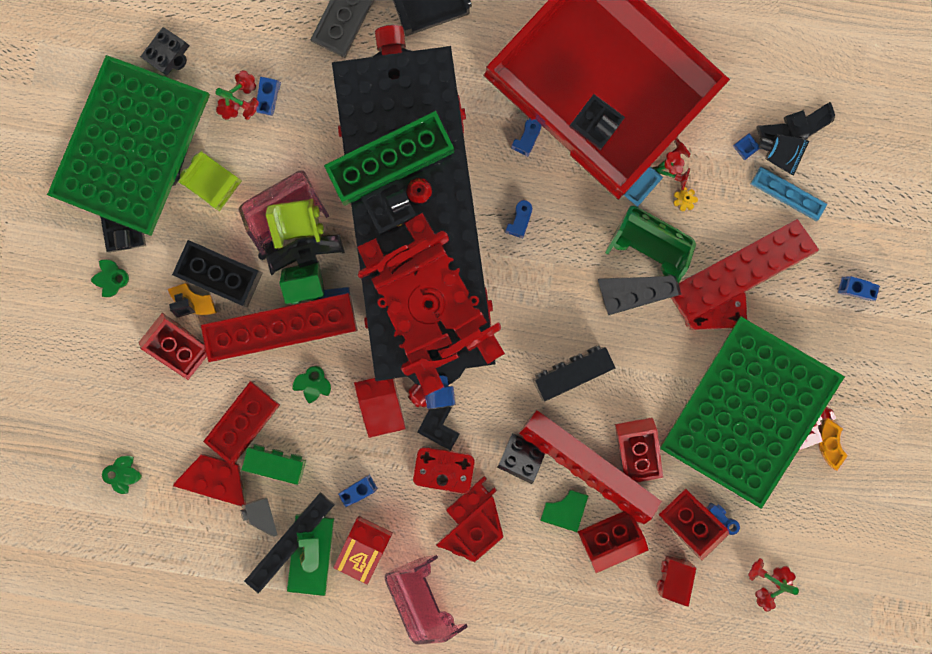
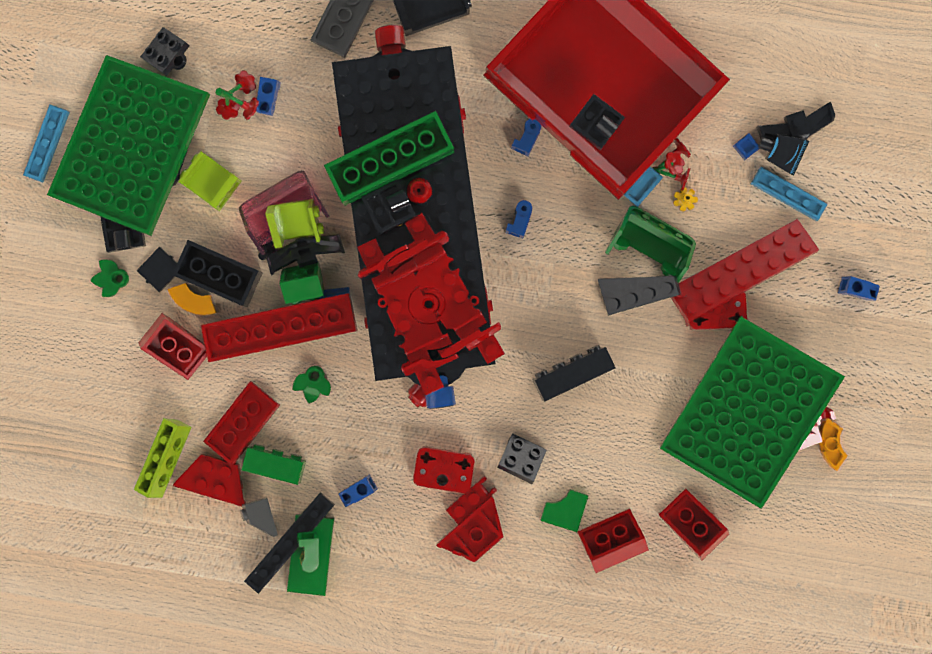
(46, 143): none -> dark azure tile
(124, 474): green plate -> none
(158, 269): none -> black piece
(162, 458): none -> lime brick
(181, 306): black tile -> none
(363, 550): red slope -> none
(380, 406): red slope -> none
(417, 604): clear pink windscreen -> none
(435, 430): black plate -> none
(590, 467): brick -> none
(639, 449): red slope -> none
(676, 580): red slope -> none
(720, 513): blue plate -> none
(781, 577): red plant -> none

